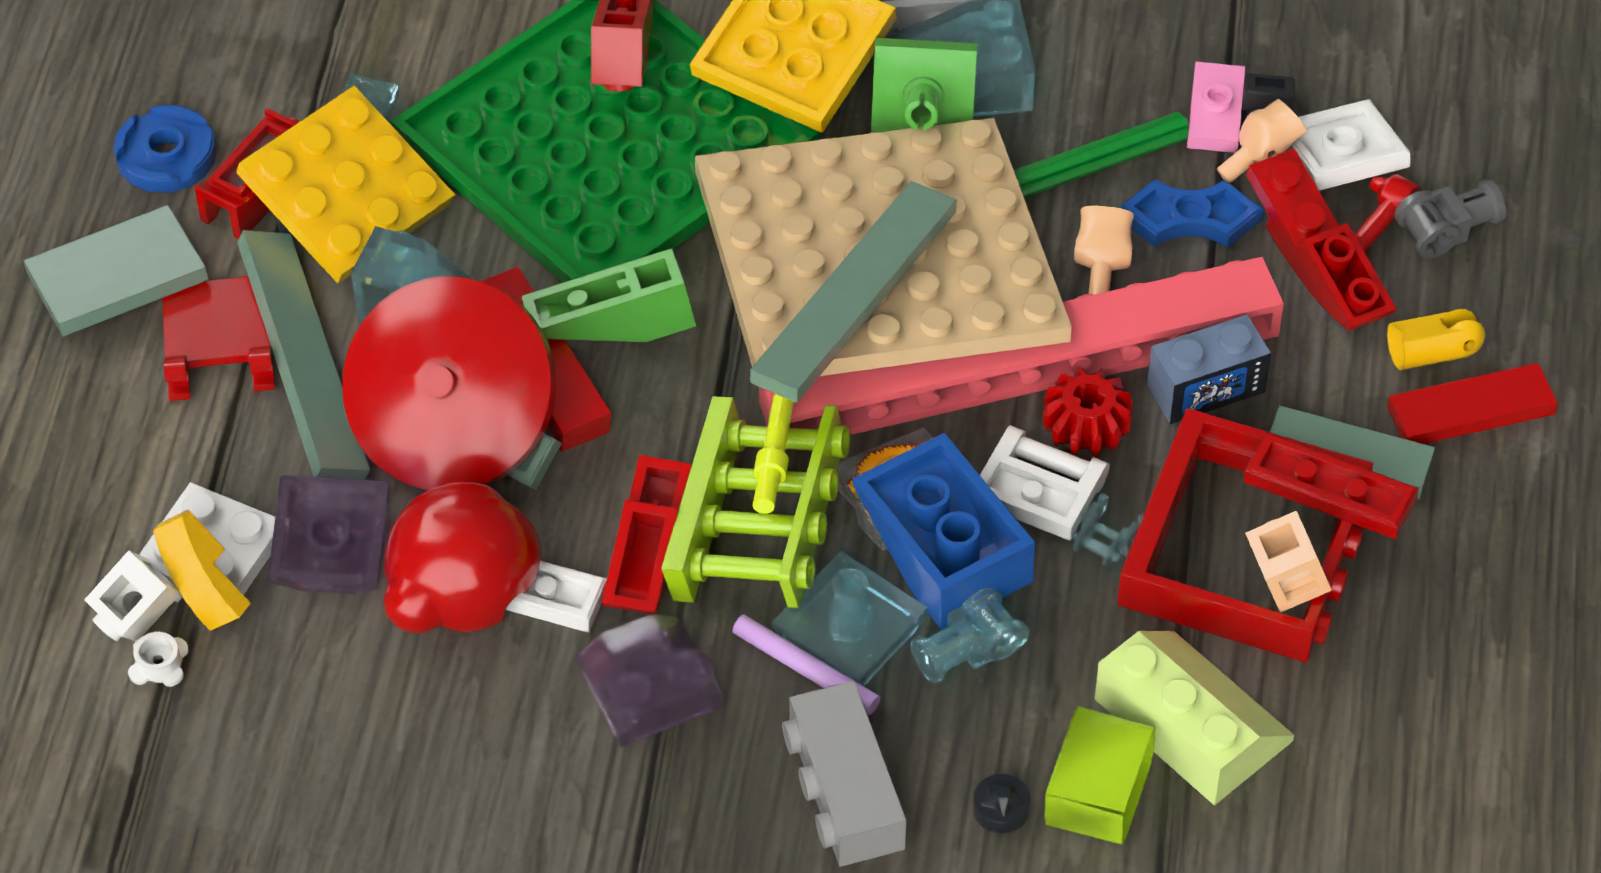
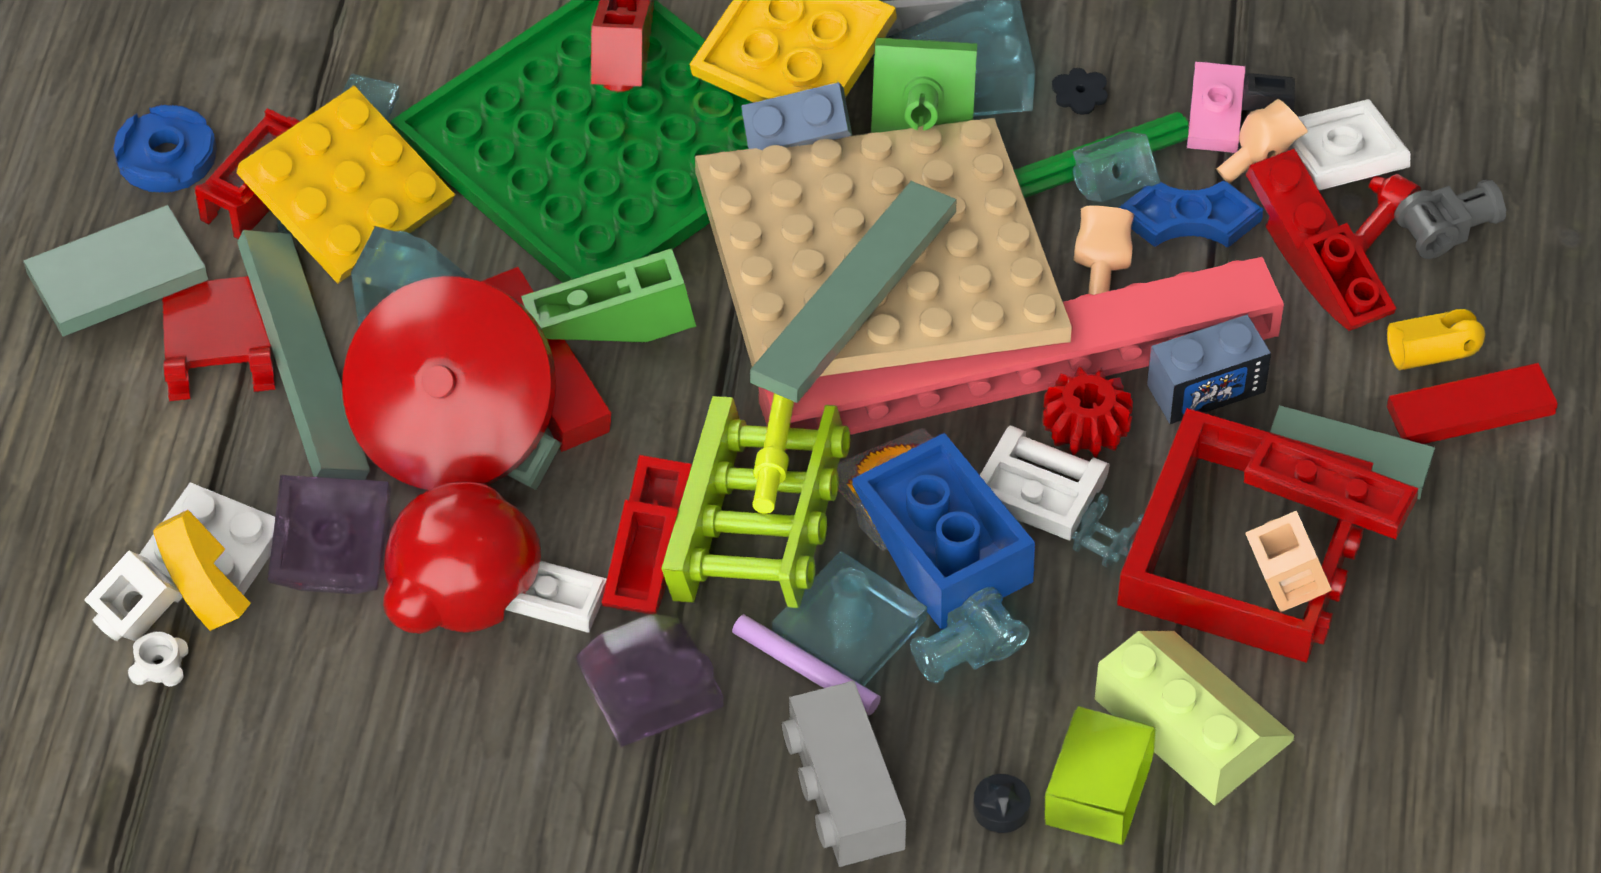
(798, 118): none -> sand blue plate
(1080, 90): none -> black plant
(1133, 160): none -> clear light blue brick

